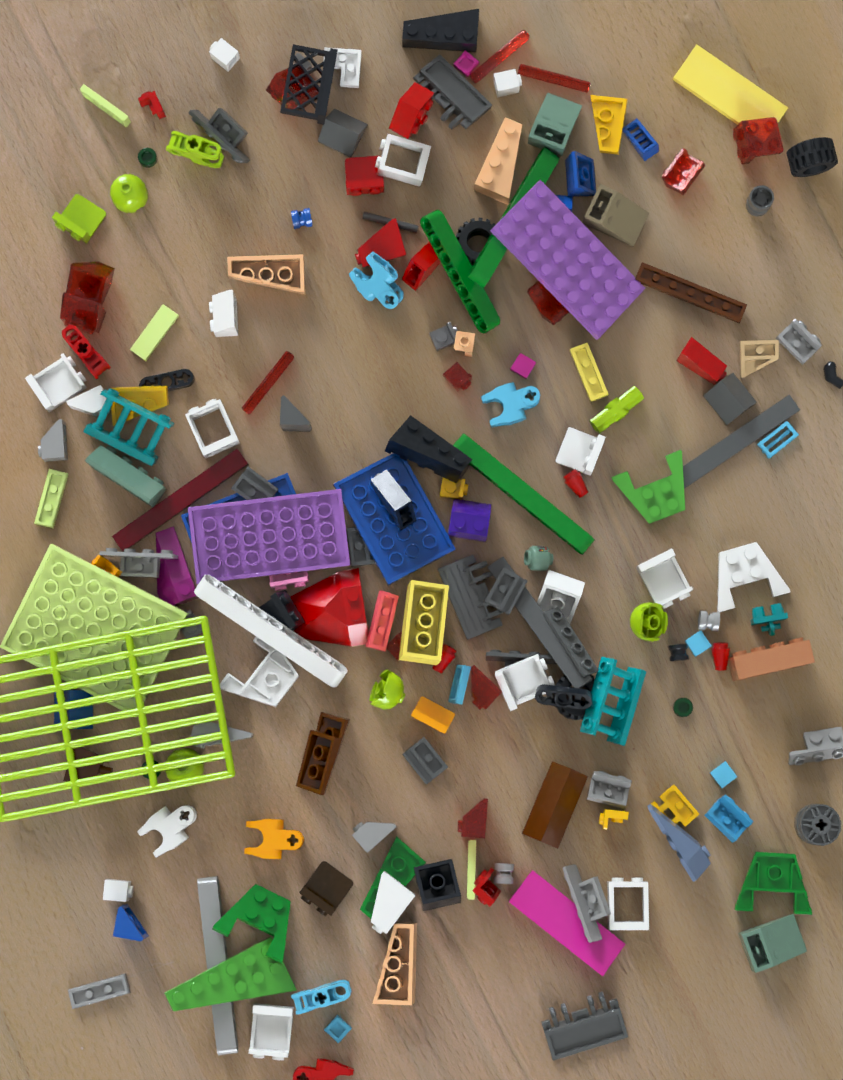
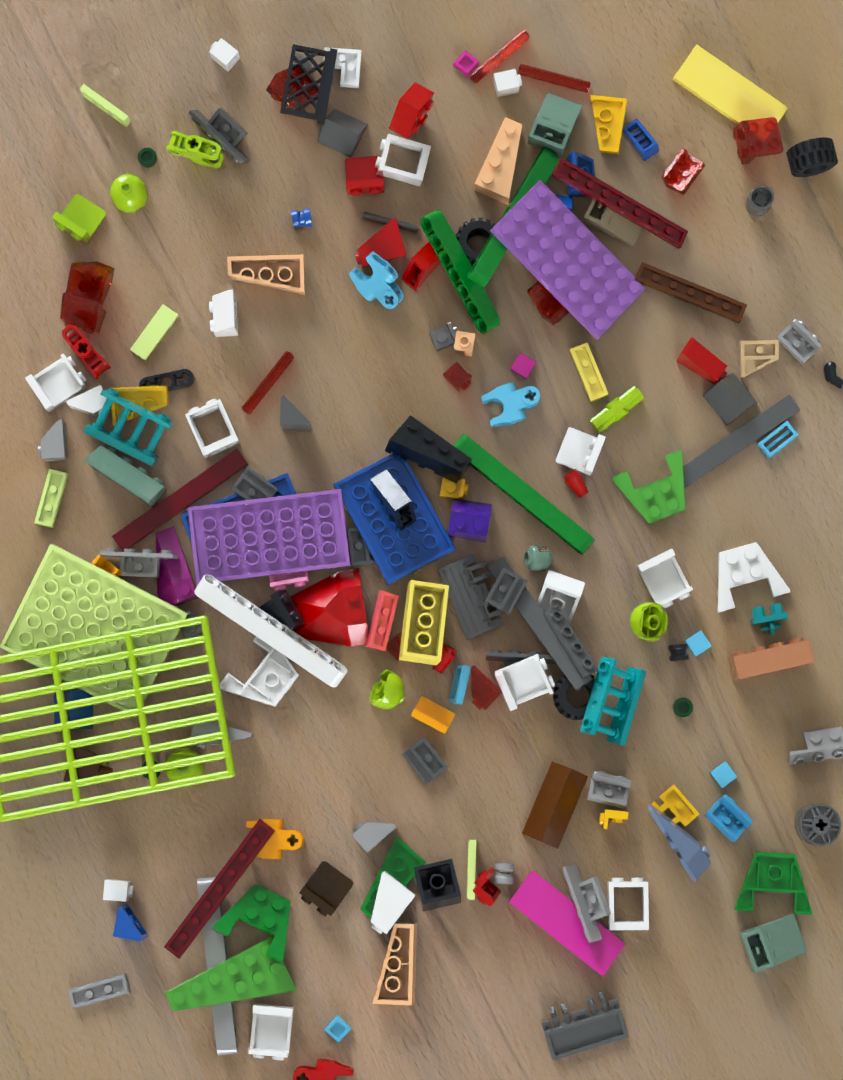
(151, 99): red bracket -> none
(170, 826): white piece -> none
(219, 888): none -> dark red tile
(311, 998): medium azure piece -> none
(322, 753): reddish brown slope -> none
(443, 32): black wedge -> none
(453, 90): dark grey hinge -> none
(474, 821): clear red slope -> none
(550, 689): black beam -> none
(619, 203): none -> dark red tile
(711, 621): light grey wheel -> none
(720, 655): red cone -> none

